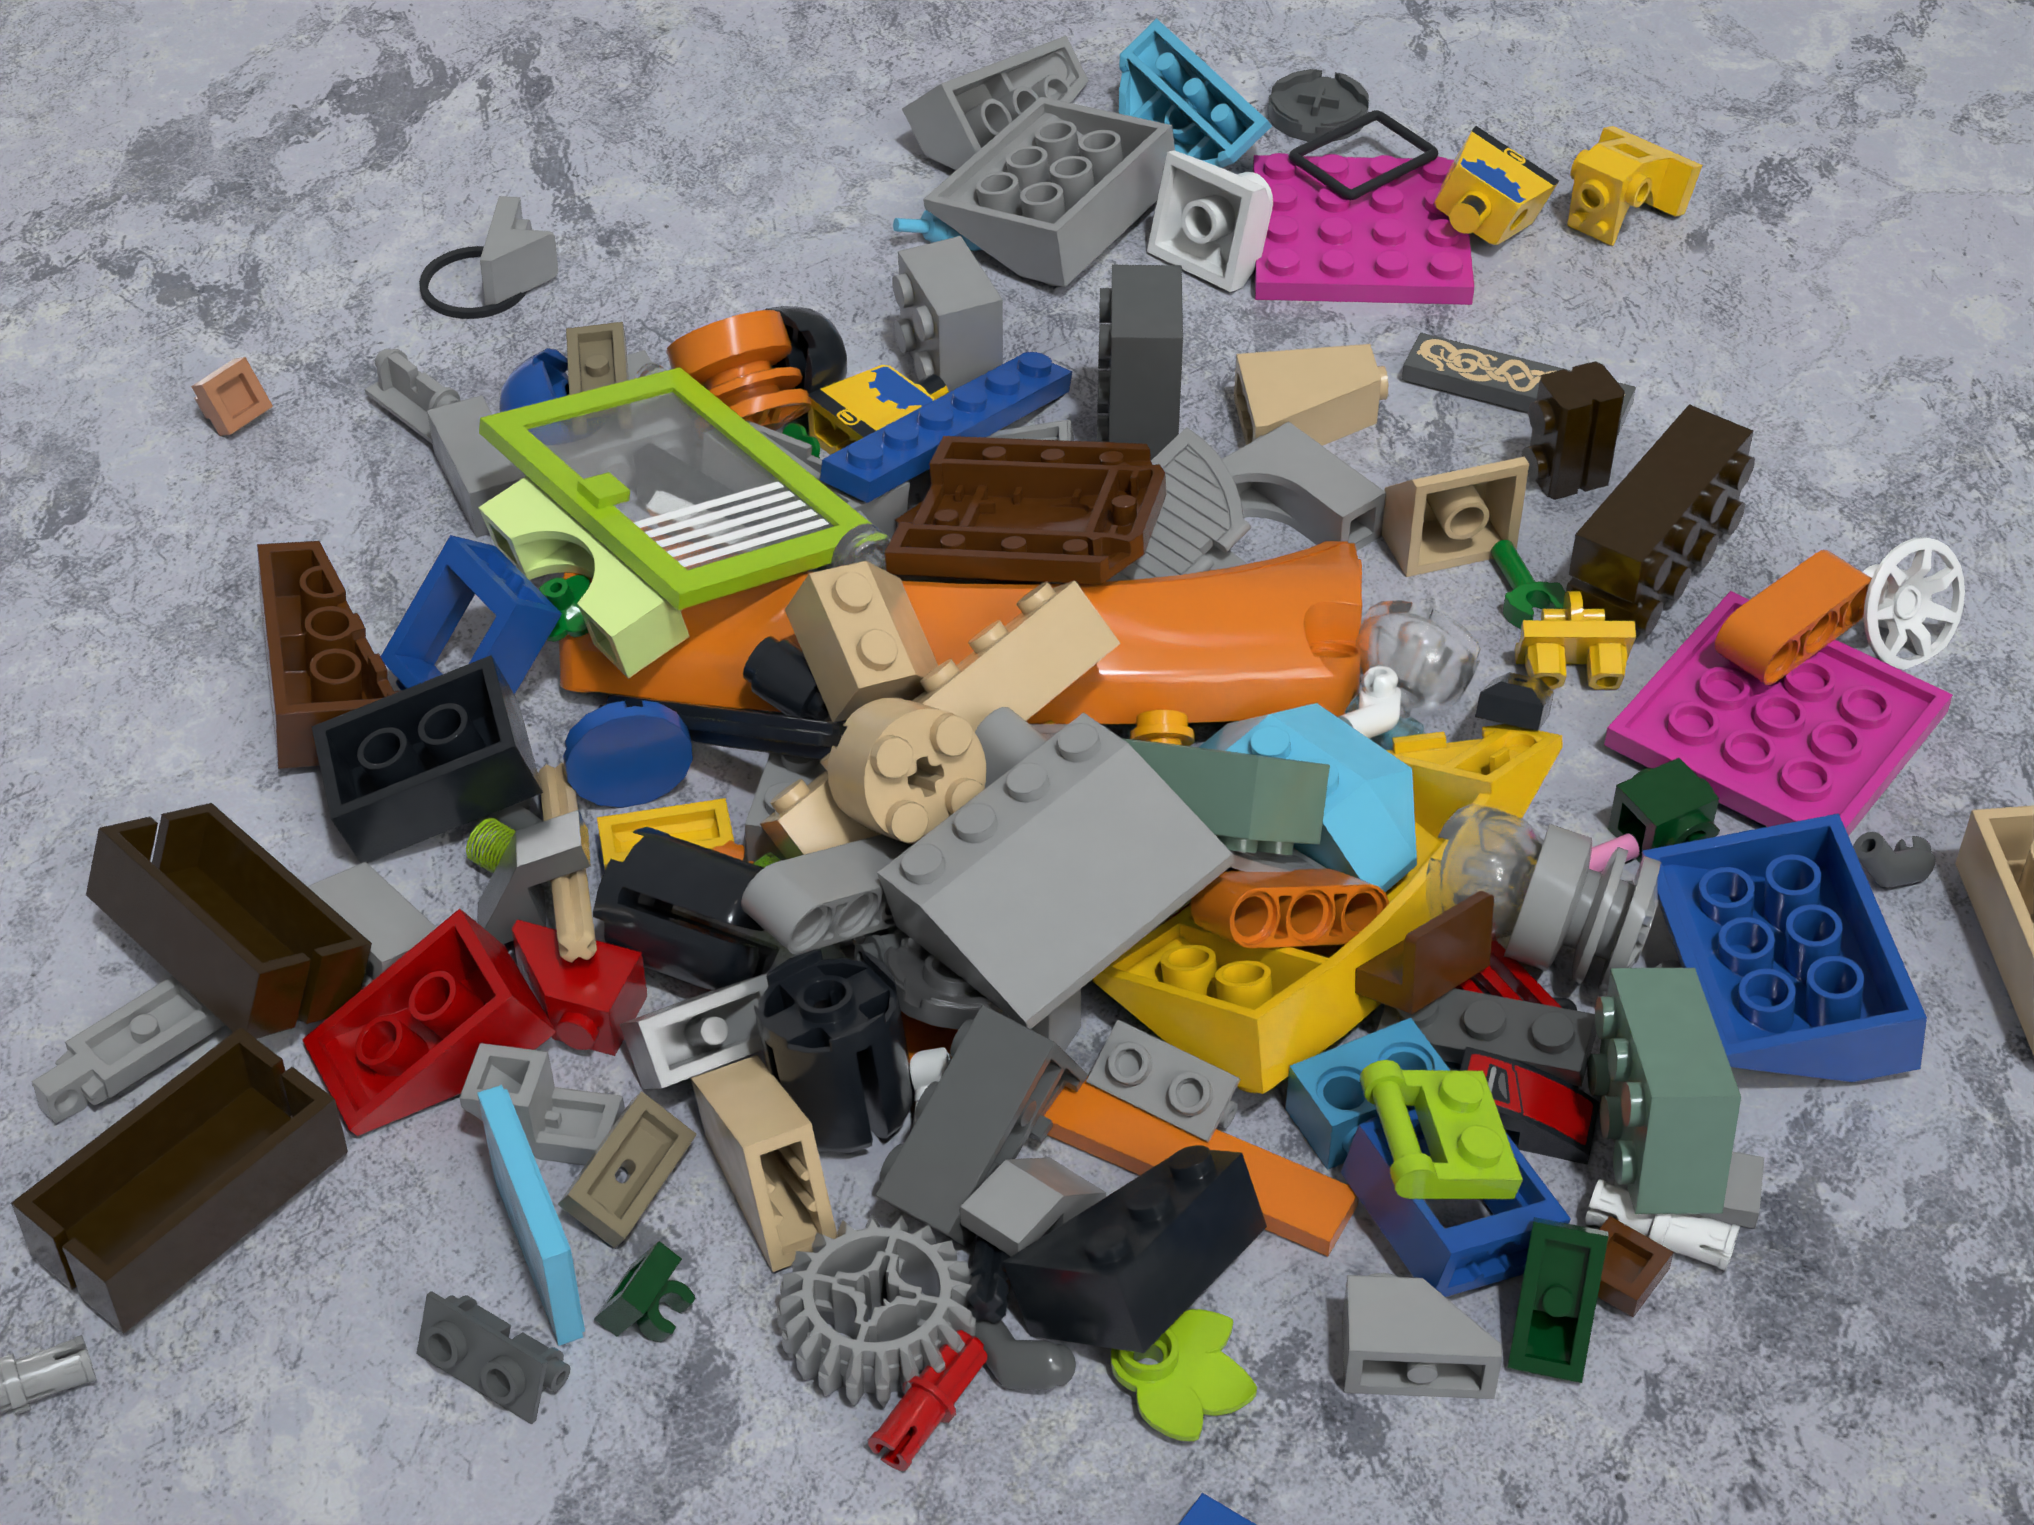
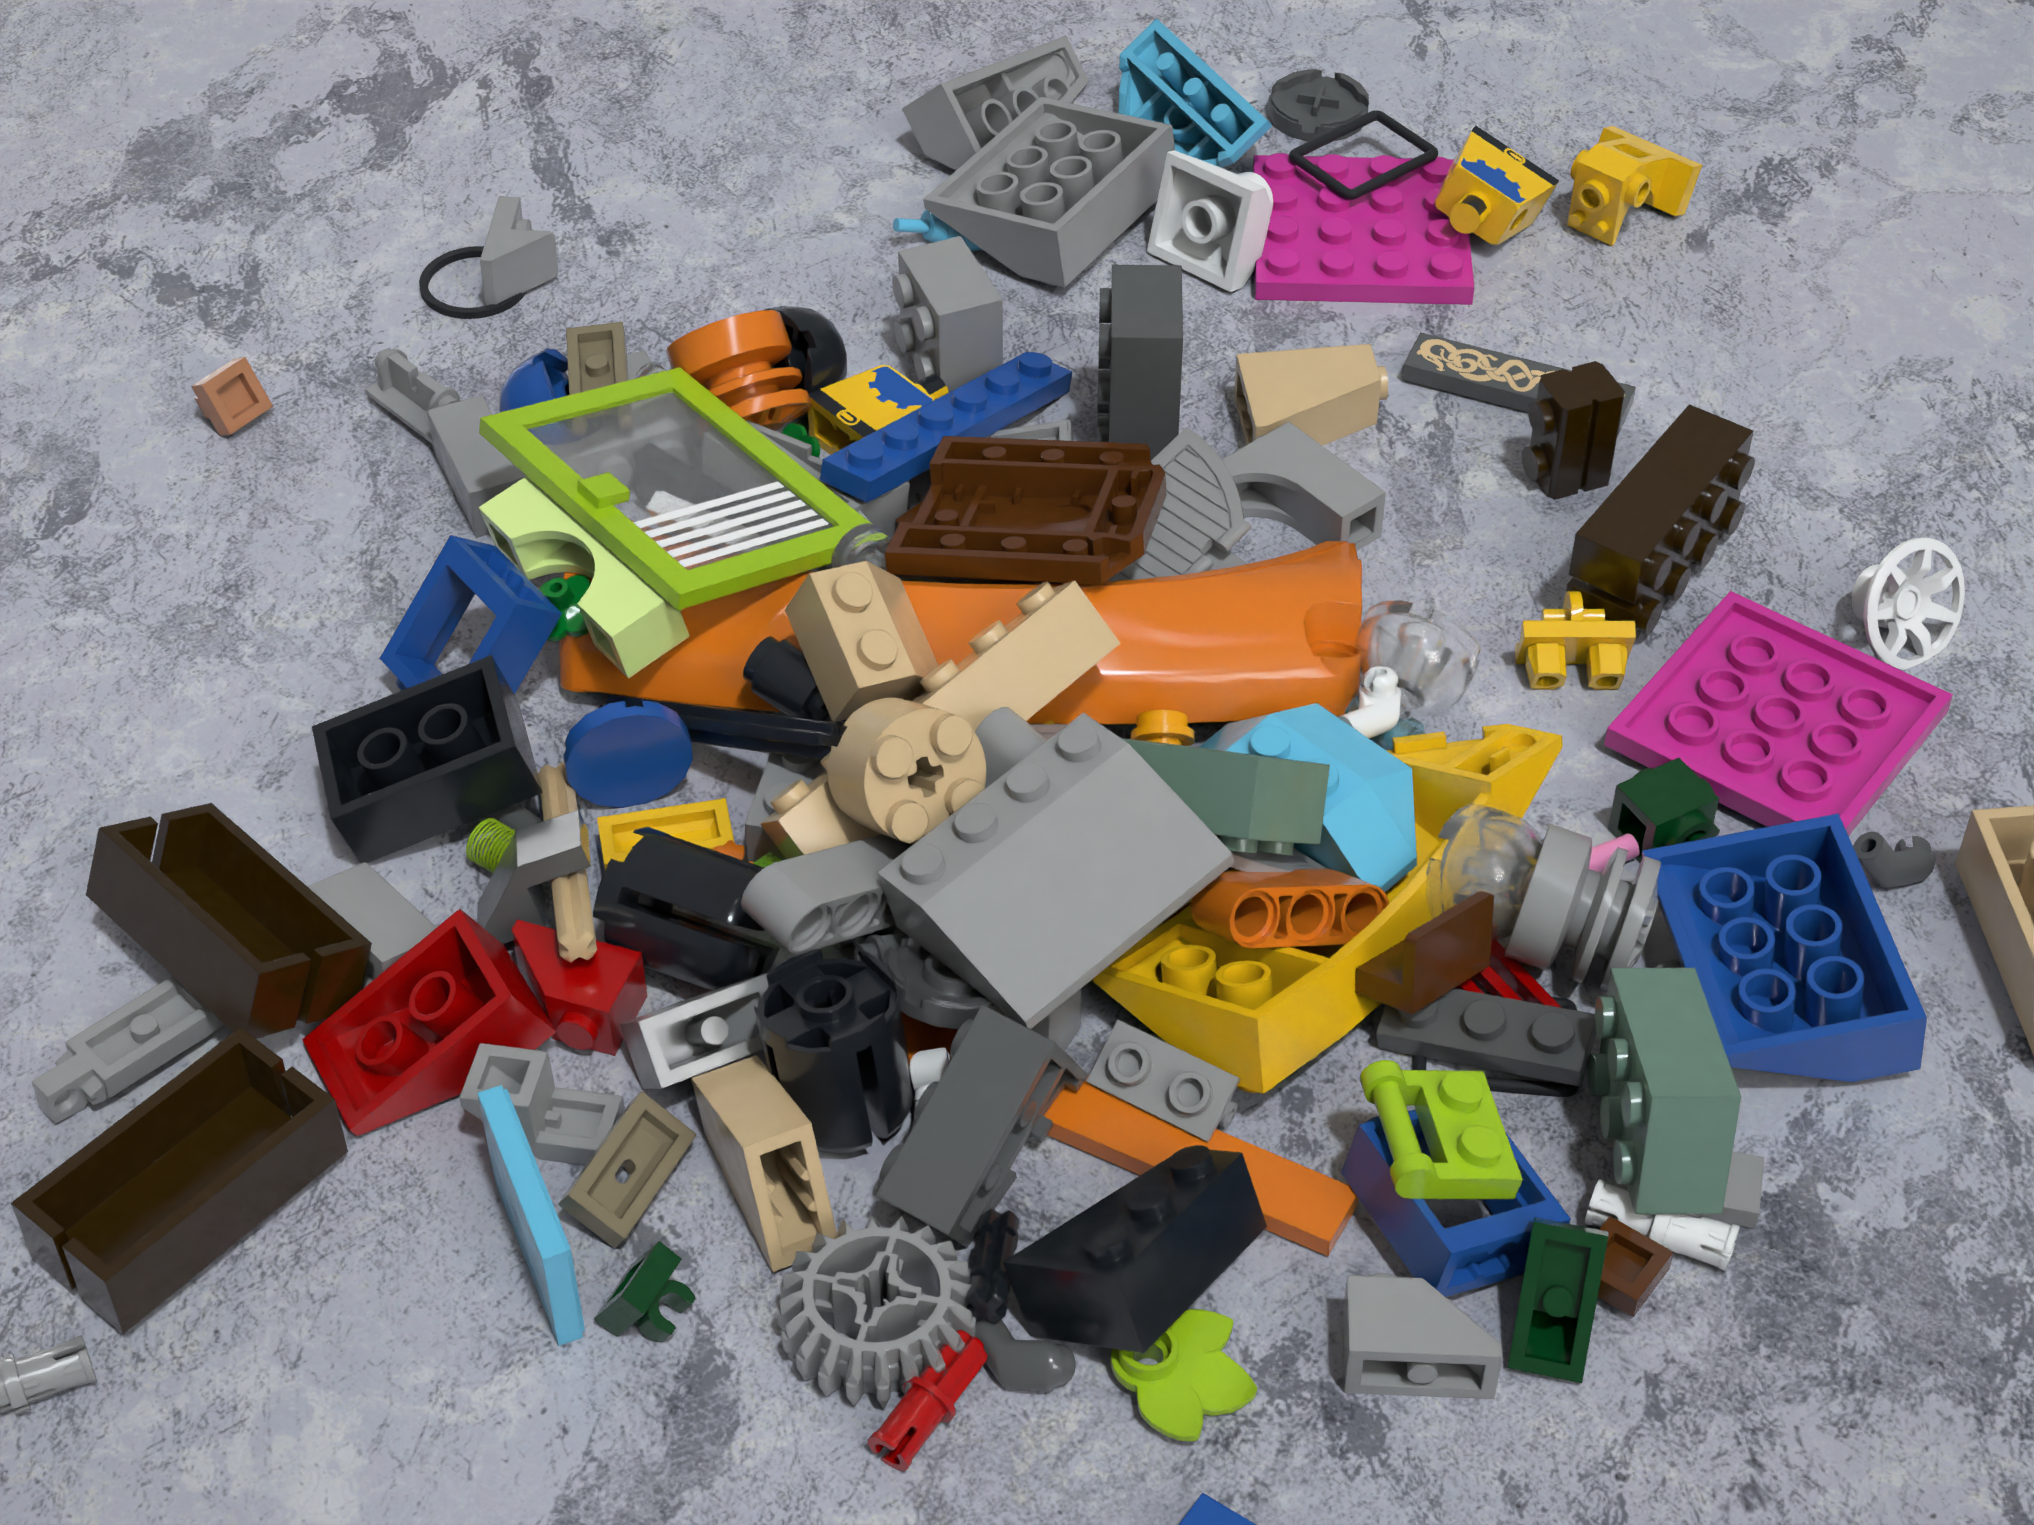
(312, 648): reddish brown wedge -> none
(478, 1352): dark grey hinge -> none
(1026, 1202): light grey slope -> none
(1327, 1090): dark azure brick -> none
(1454, 515): tan slope -> none
(1516, 701): black piece -> none
(1525, 591): green bar -> none
(1546, 1110): slope -> none
(1794, 617): orange beam -> none

